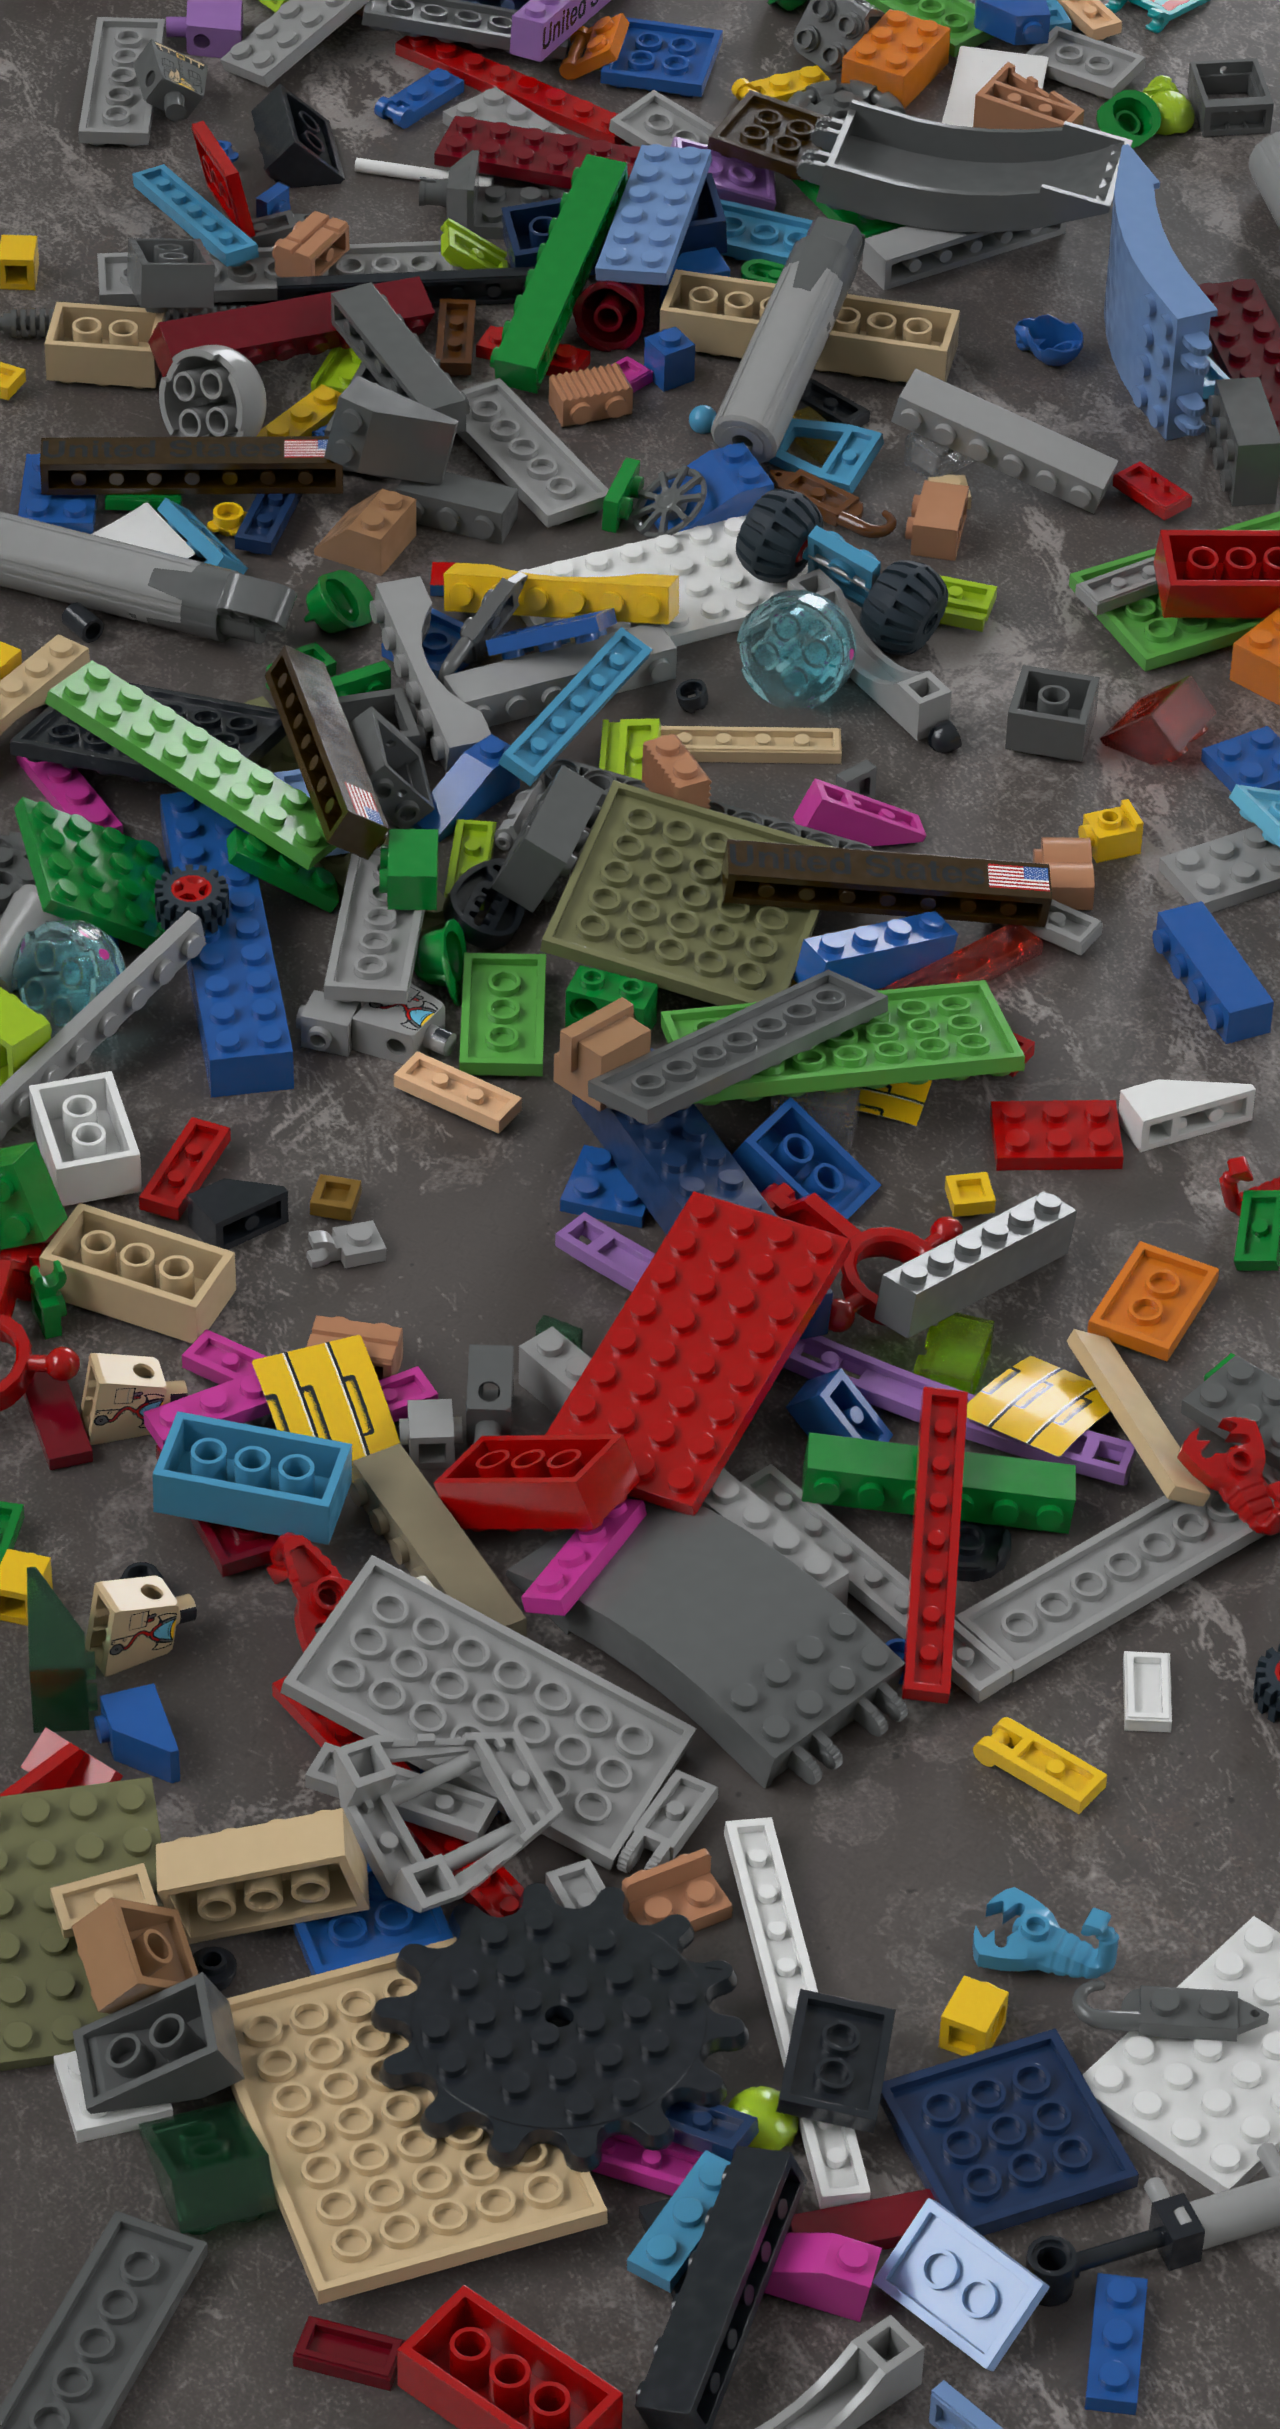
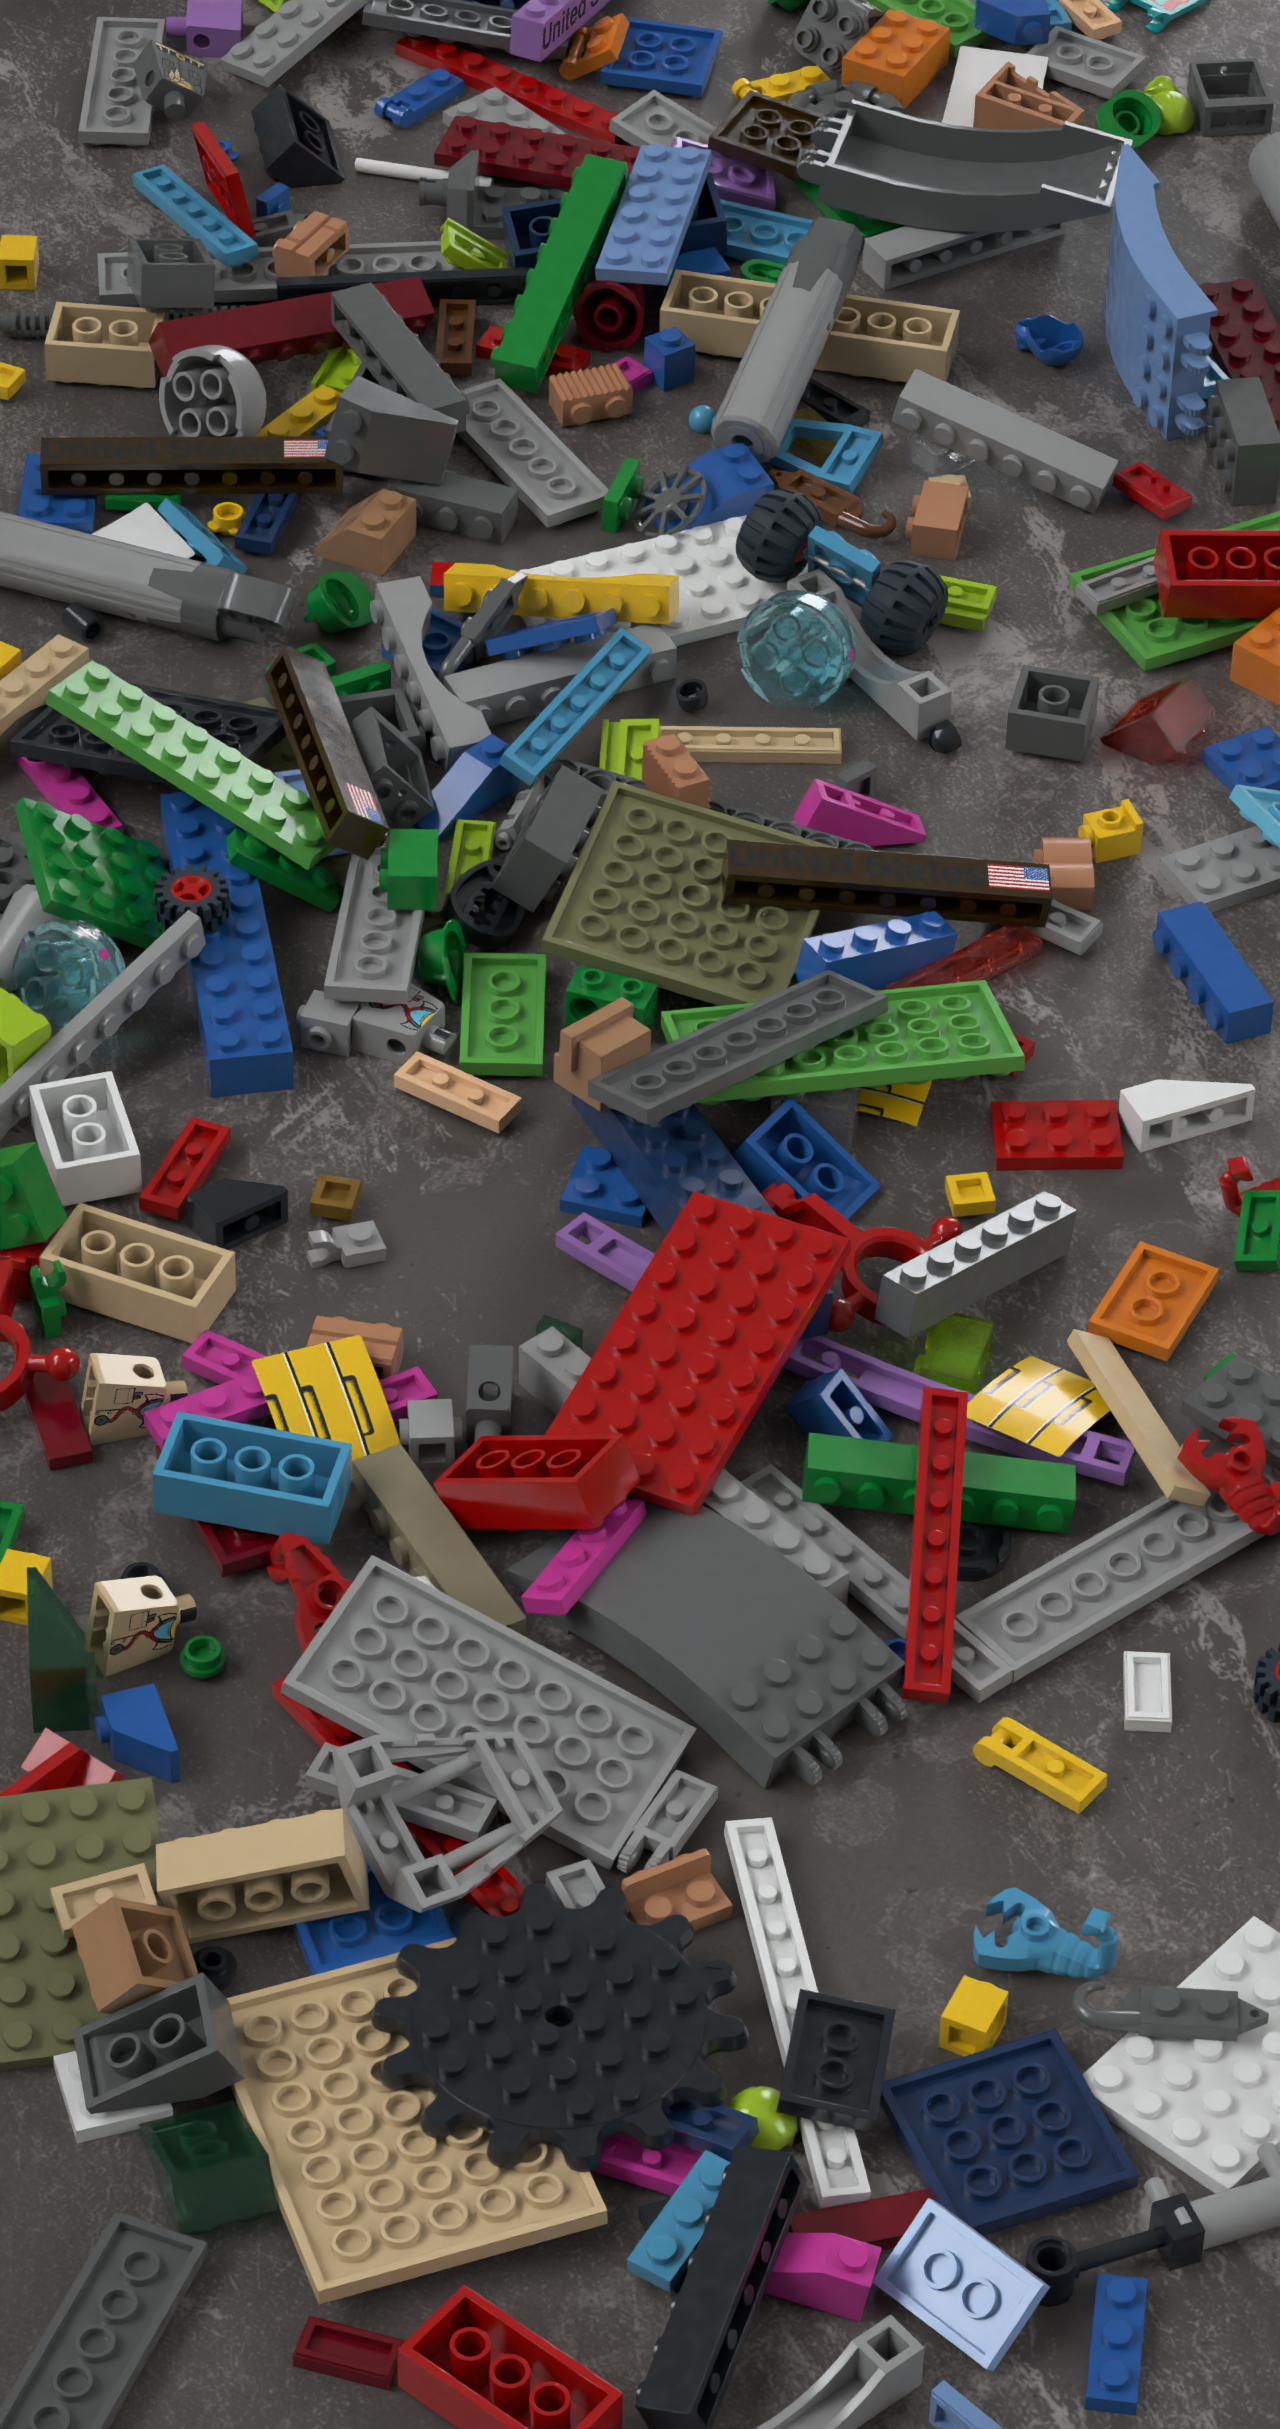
(202, 1657): none -> green plate

